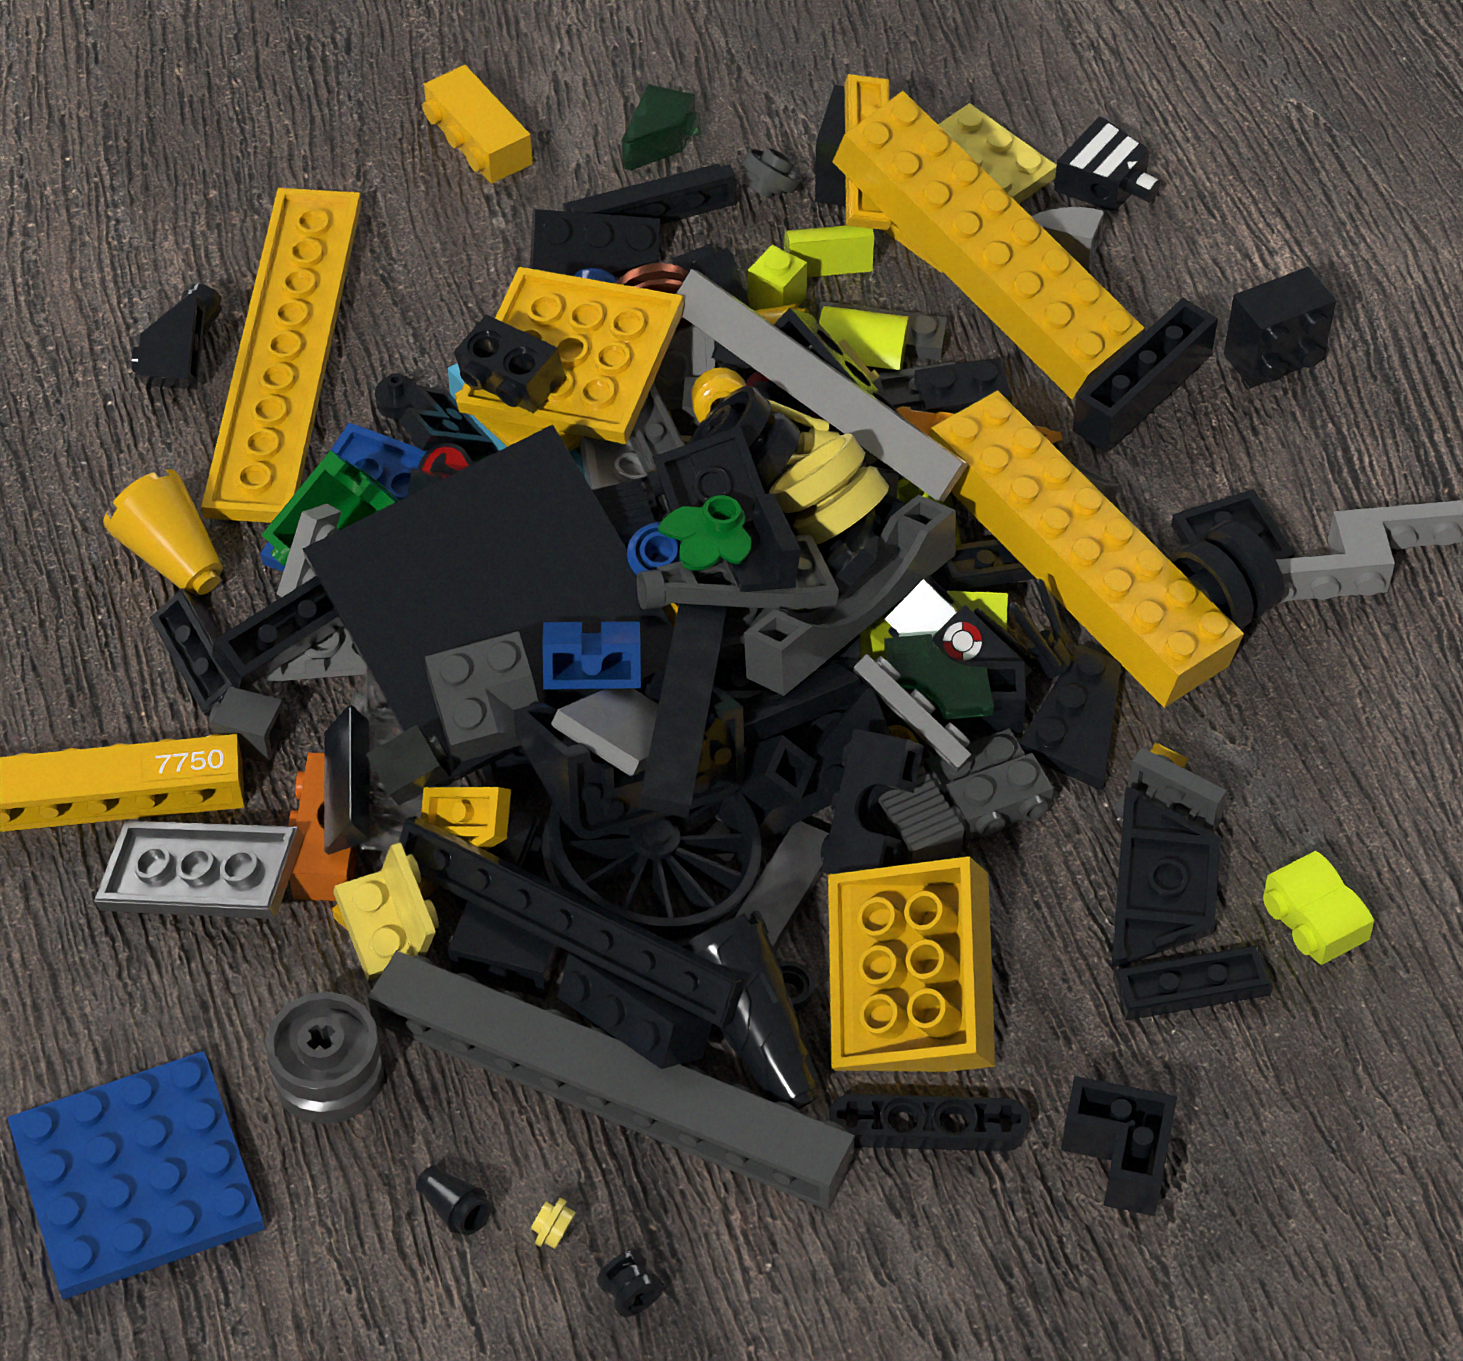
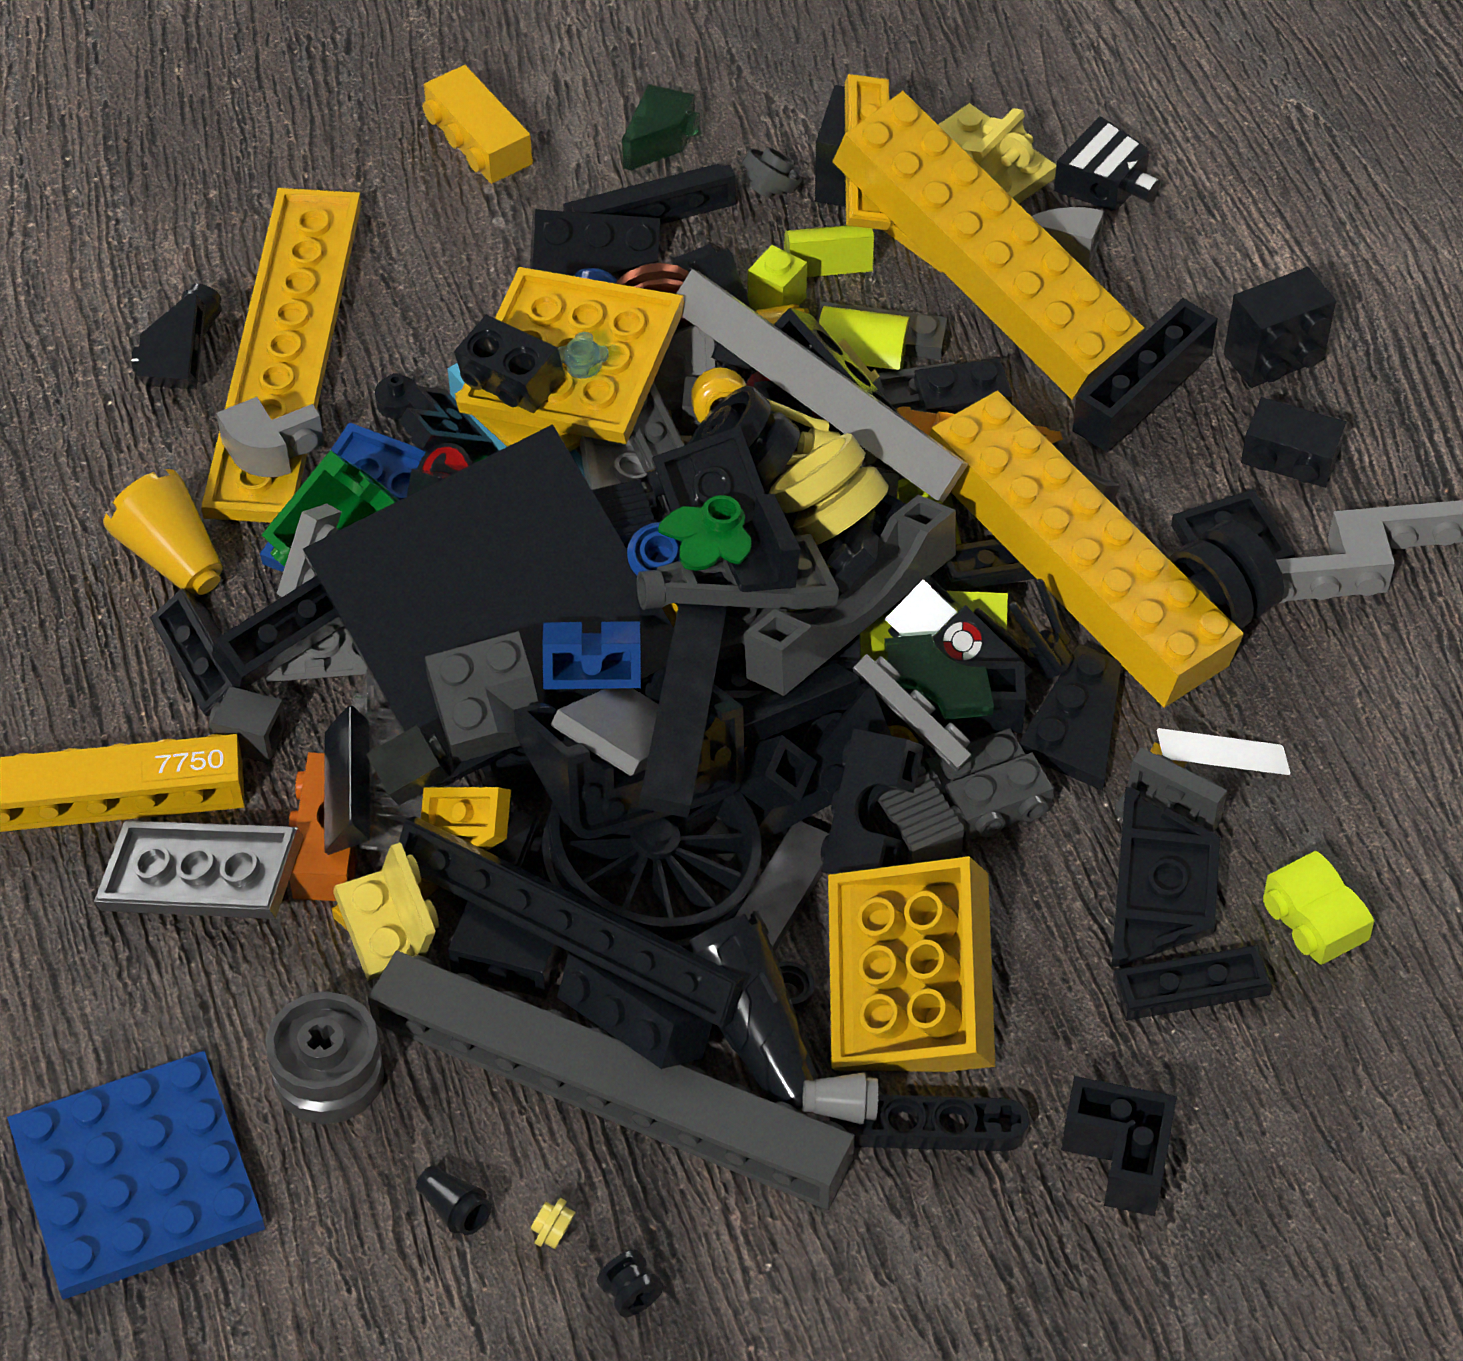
(264, 444): none -> light grey brick
(583, 356): none -> clear light blue plate
(842, 1097): none -> light grey cone
(1002, 145): none -> light yellow hips
(1223, 751): none -> white sticker
(1293, 442): none -> black brick

